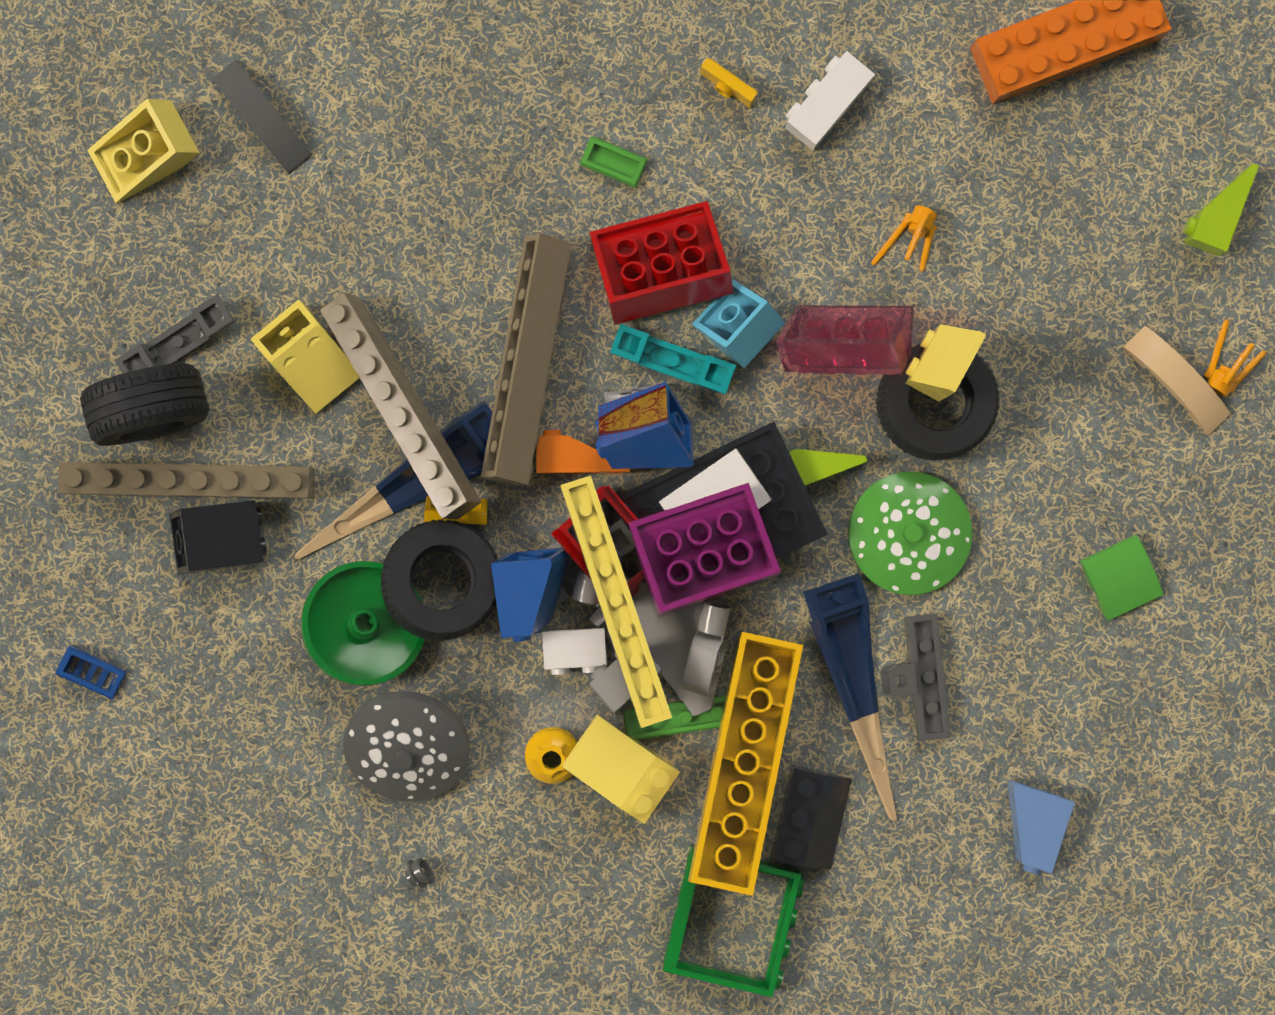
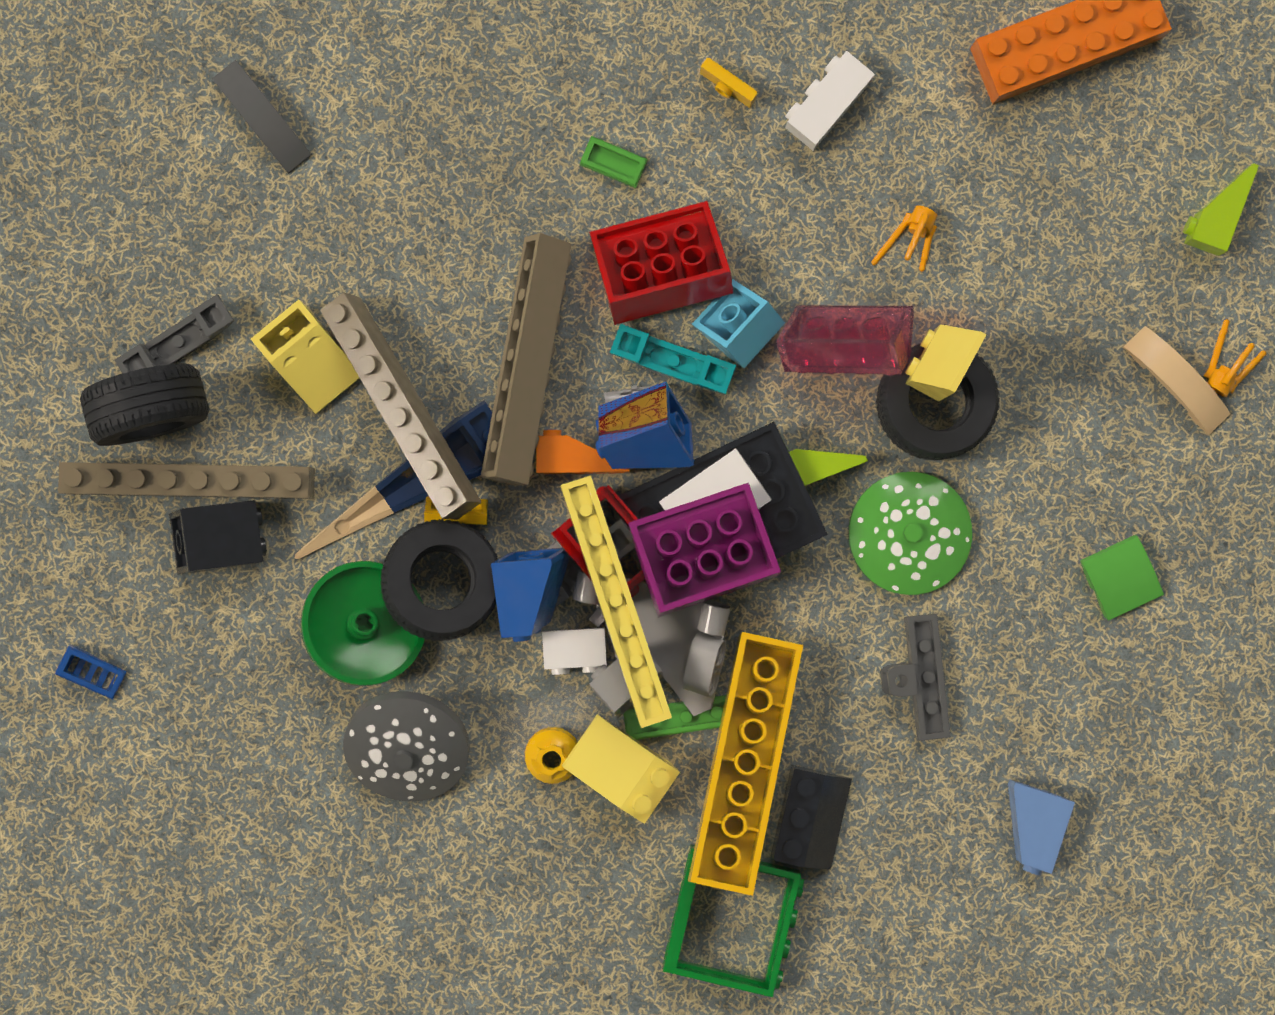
(143, 149): light yellow slope -> none
(416, 876): dark grey plate -> none
(844, 637): dark blue plate -> none

